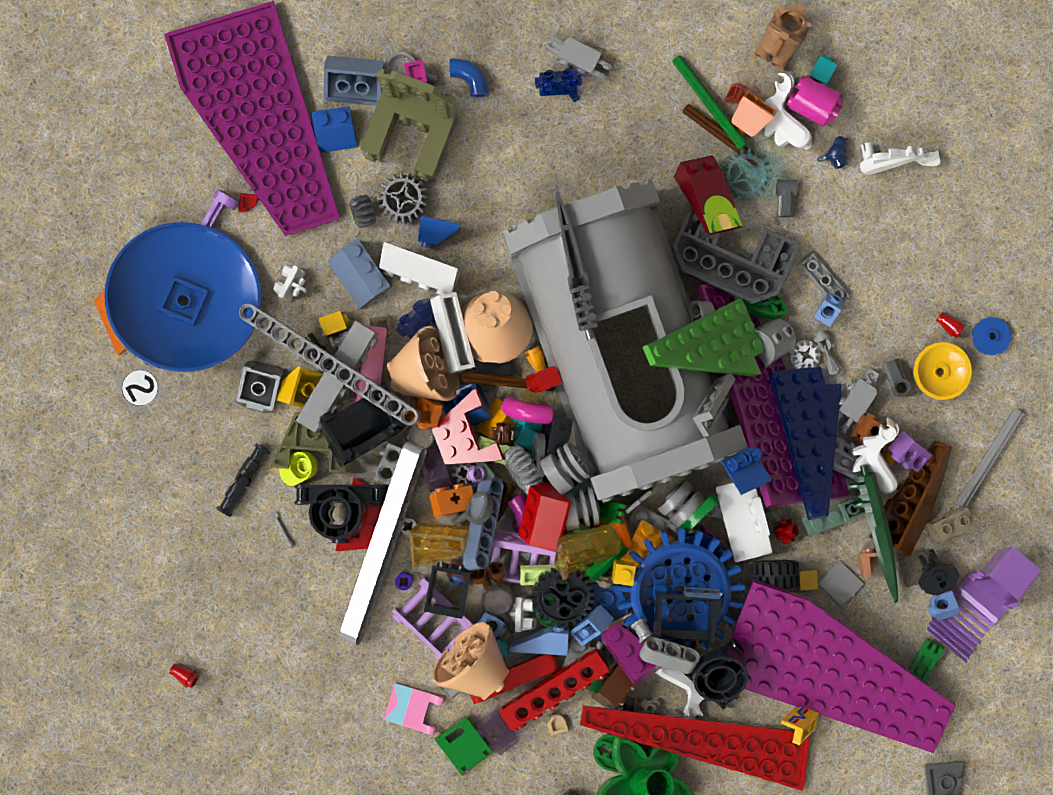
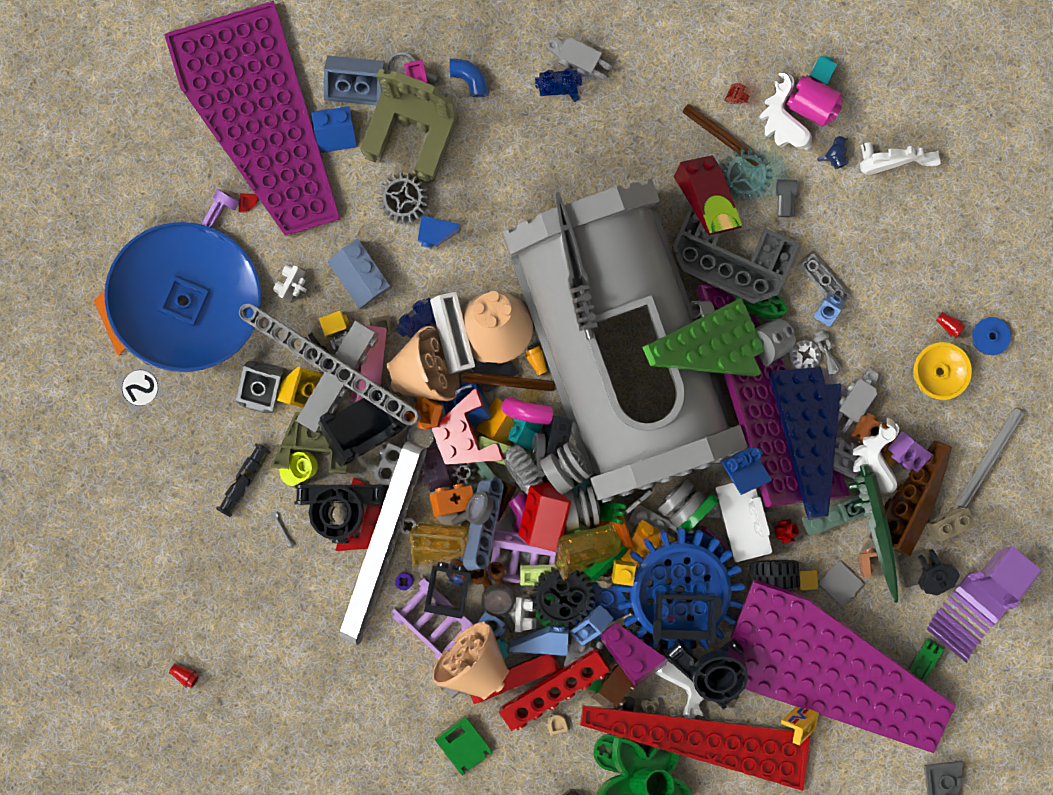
(362, 211): dark grey gear -> none
(409, 707): bright pink flag -> none
(418, 269): white slope -> none
(479, 473): lavender plate -> none
(495, 721): clear purple brick -> none
(503, 433): reddish brown gear -> none
(543, 380): red brick -> none
(642, 630): light grey bush -> none
(669, 655): light grey beam -> none
(703, 593): clear light blue piece -> none
(709, 102): green axle -> none
(713, 404): light grey fence -> none
(752, 114): torso -> none
(779, 40): medium nougat helmet -> none
(896, 375): dark grey piece -> none
(947, 599): medium blue brick -> none

